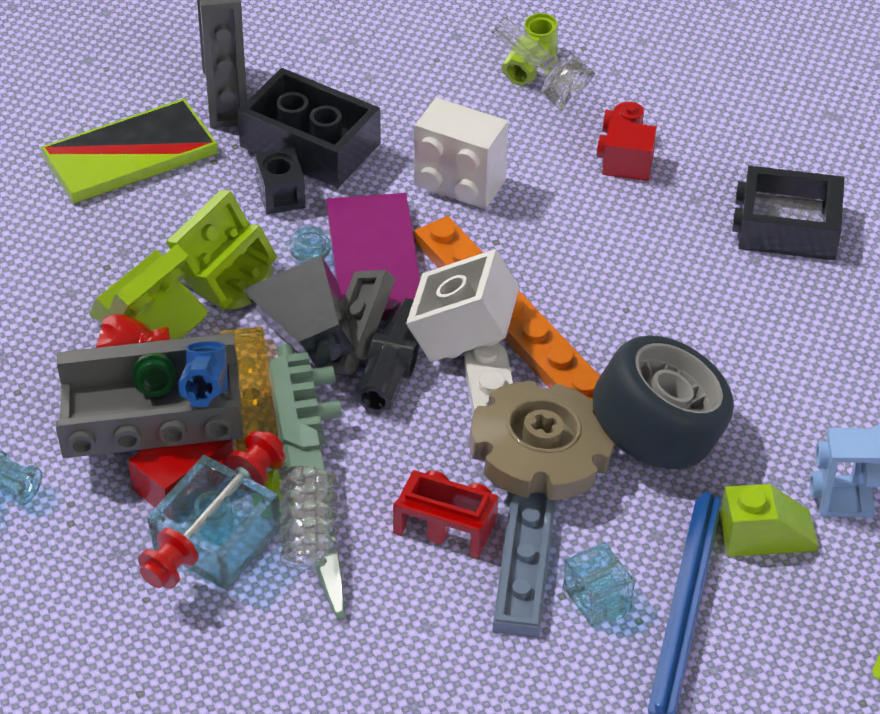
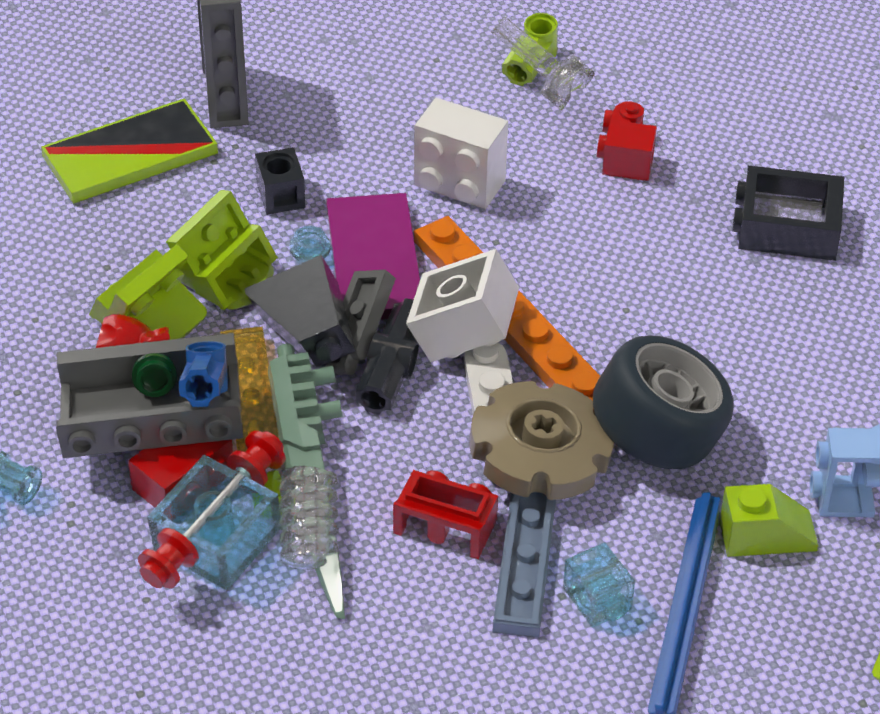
(324, 125): black brick -> none

